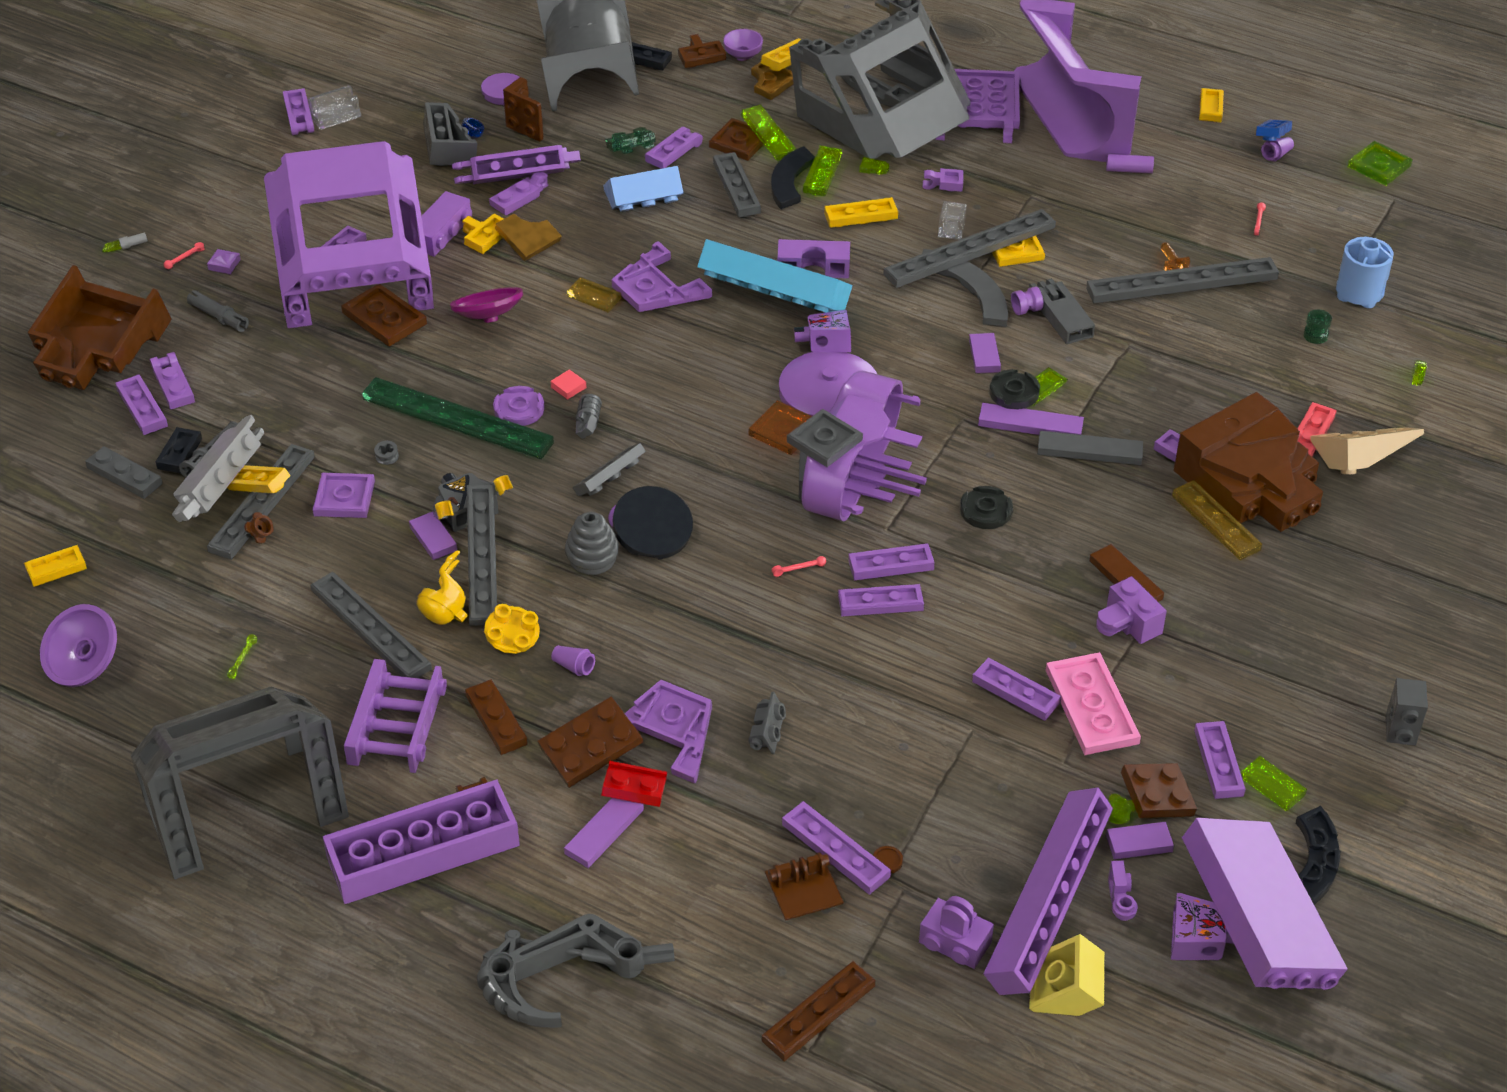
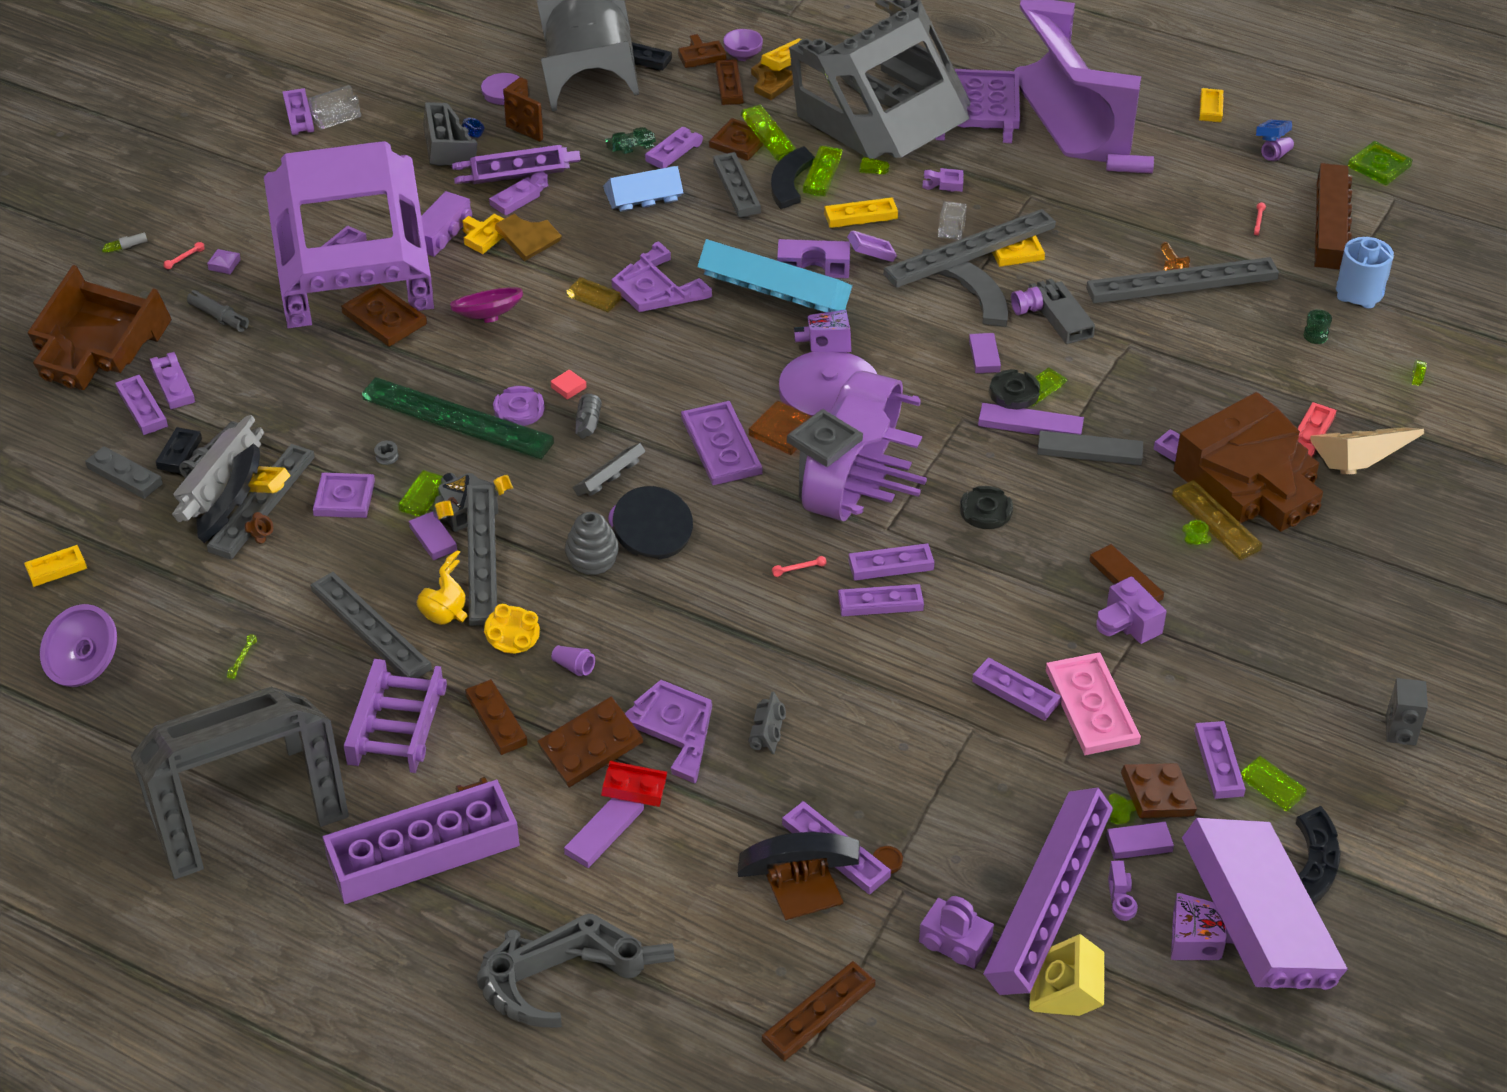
(234, 494): none -> black tile
(421, 494): none -> clear neon green tile
(721, 443): none -> medium lavender tile
(729, 82): none -> reddish brown tile
(798, 847): none -> black slope
(872, 246): none -> medium lavender tile
(1196, 532): none -> clear neon green plate
(1332, 215): none -> reddish brown brick

